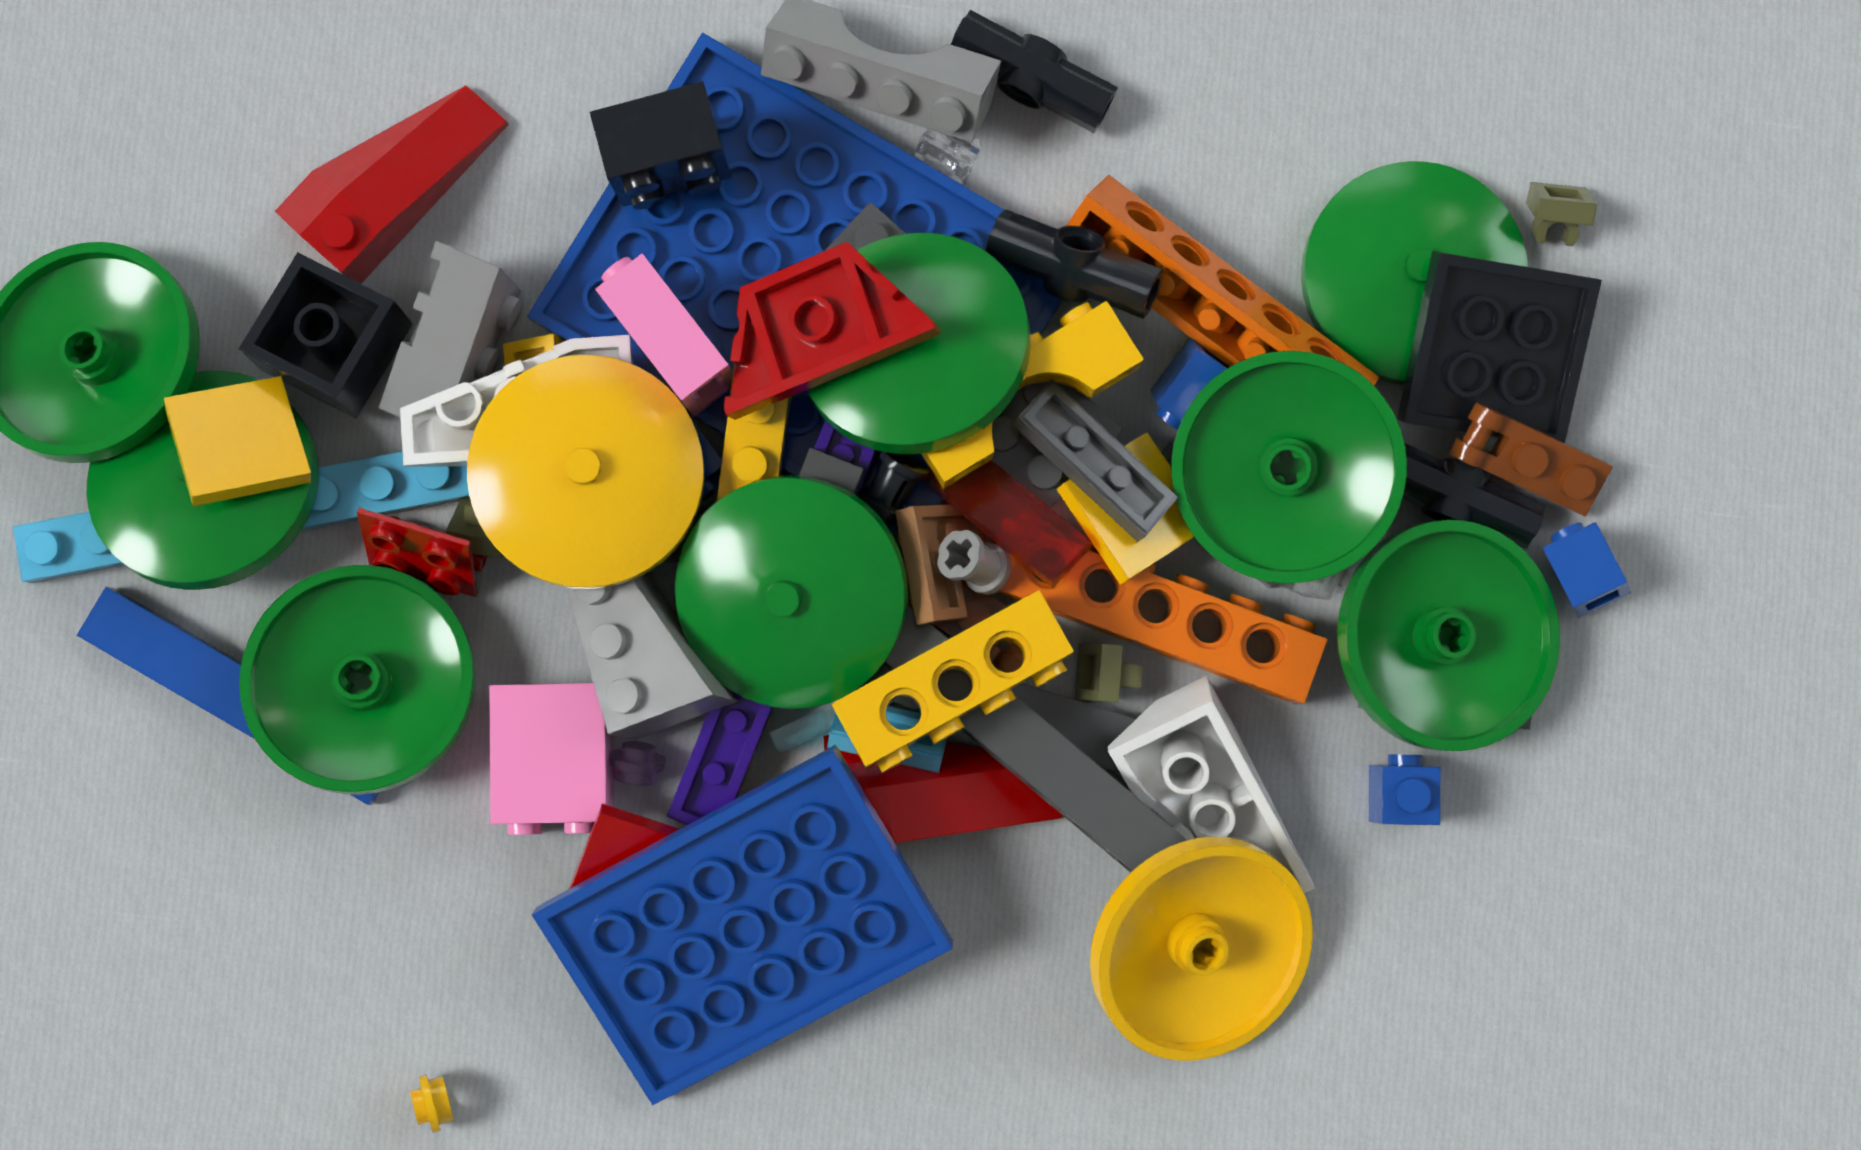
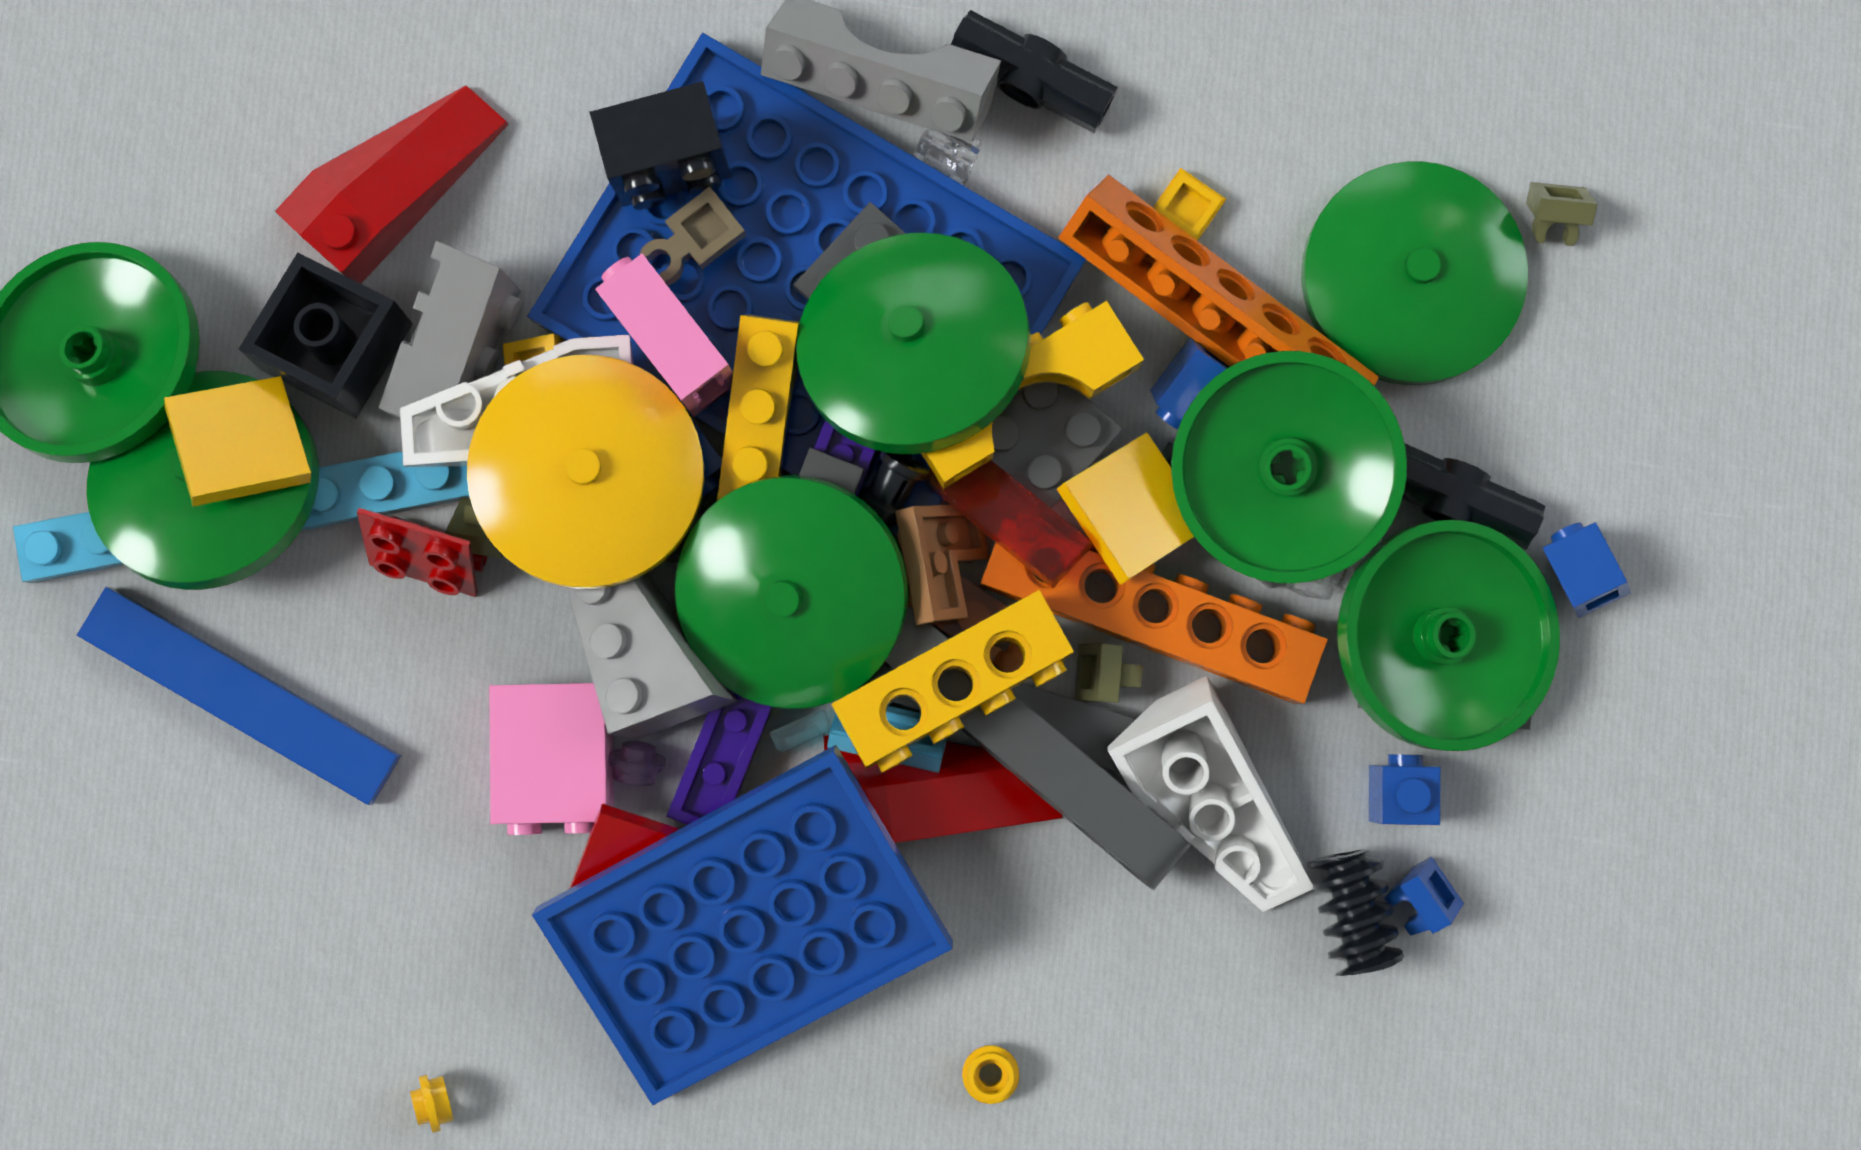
(357, 679): green dish -> none
(700, 231): none -> dark tan plate
(817, 326): red wing -> none
(967, 558): light grey bush -> none
(993, 1092): none -> yellow plate
(1074, 263): black piece -> none
(1094, 460): dark grey tile -> none
(1189, 203): none -> yellow tile
(1201, 948): yellow dish -> none
(1357, 912): none -> black piece
(1430, 895): none -> blue tile
(1498, 340): black plate -> none
(1532, 460): dark orange plate -> none

